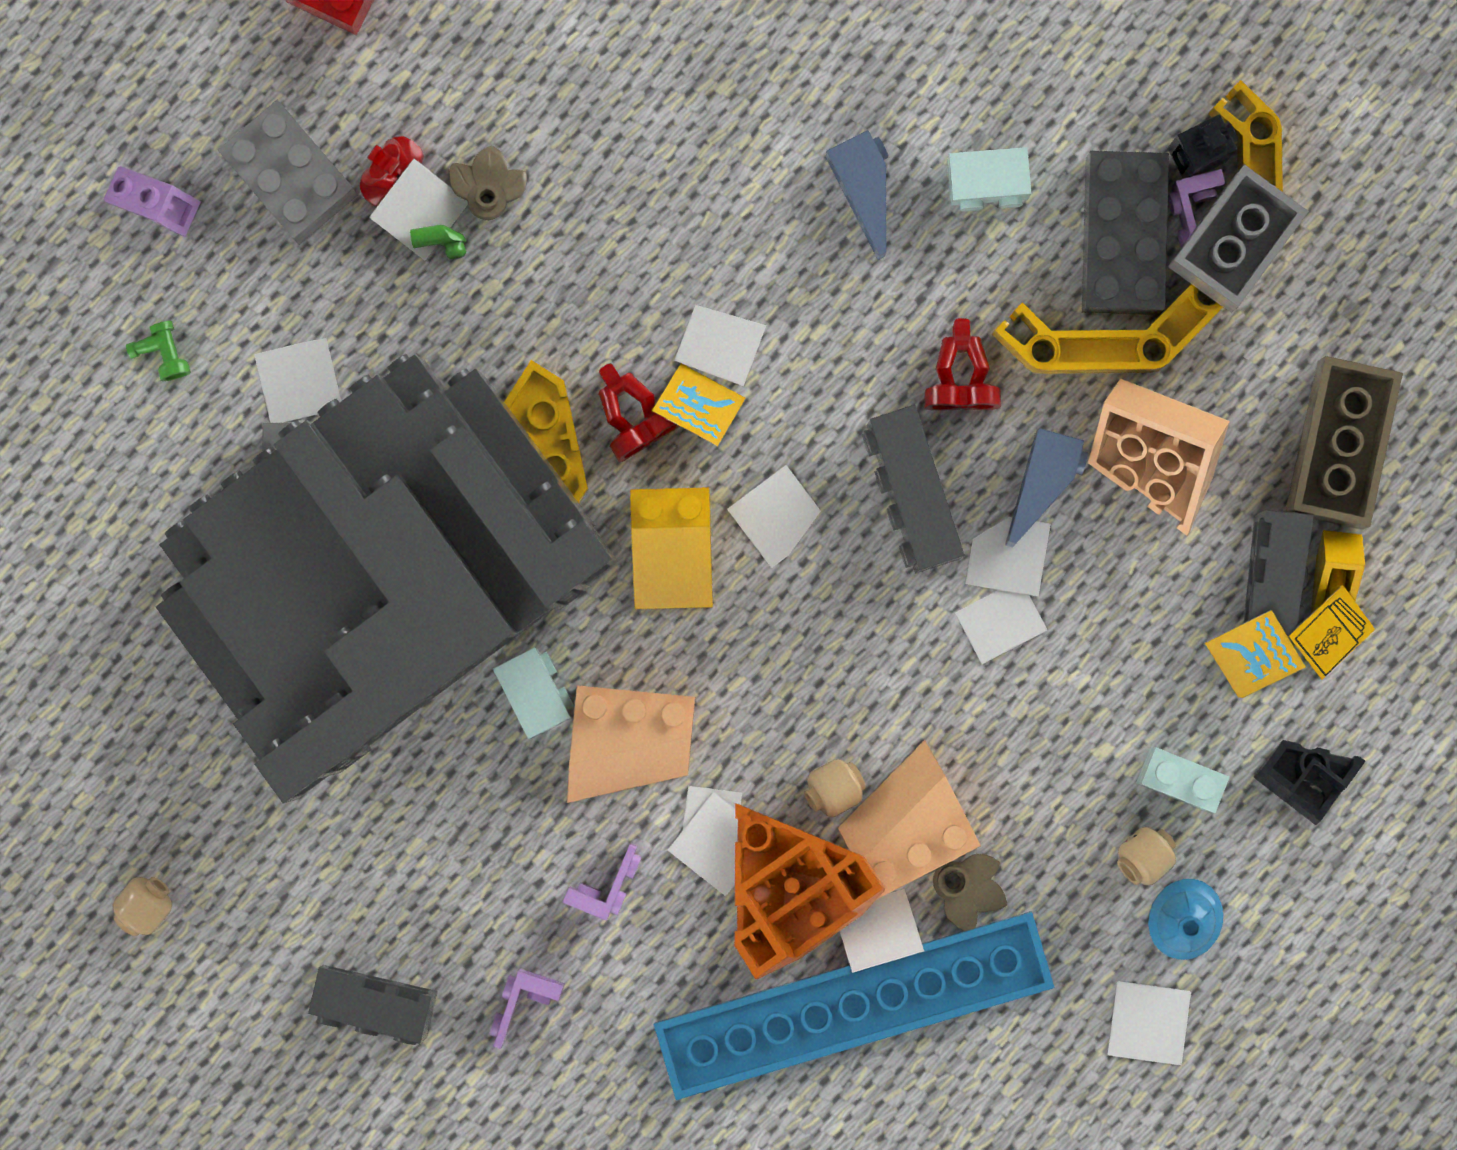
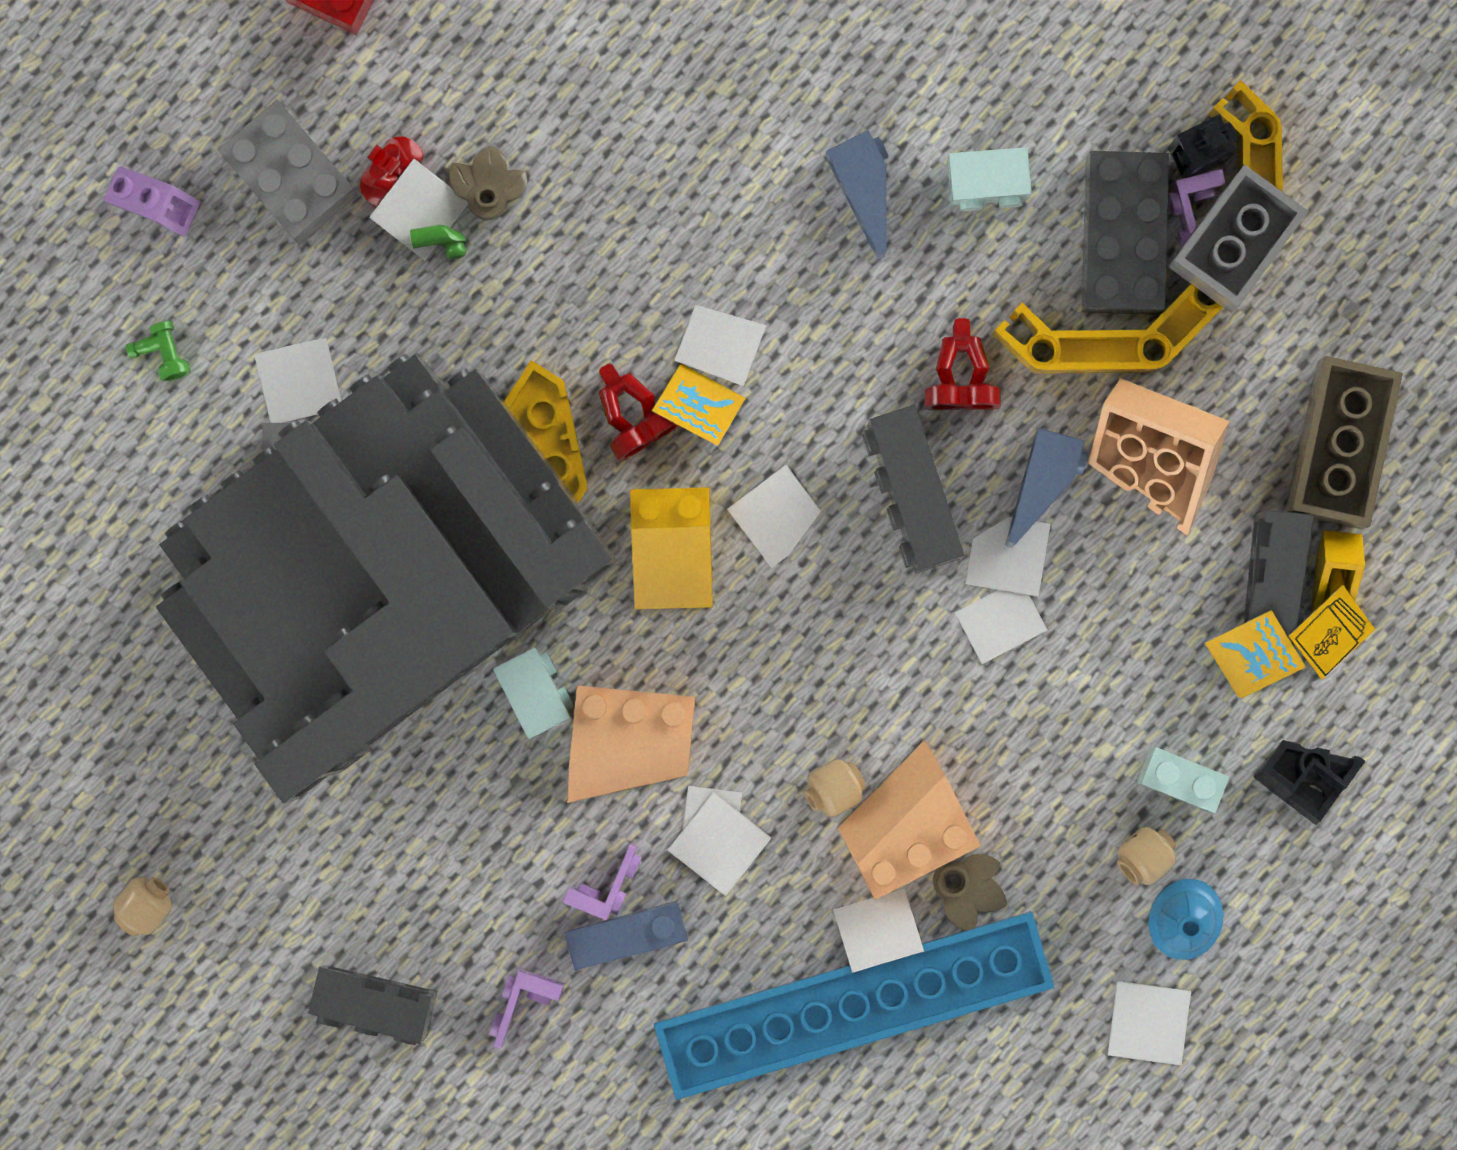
(626, 935): none -> sand blue slope
(793, 891): orange wedge -> none

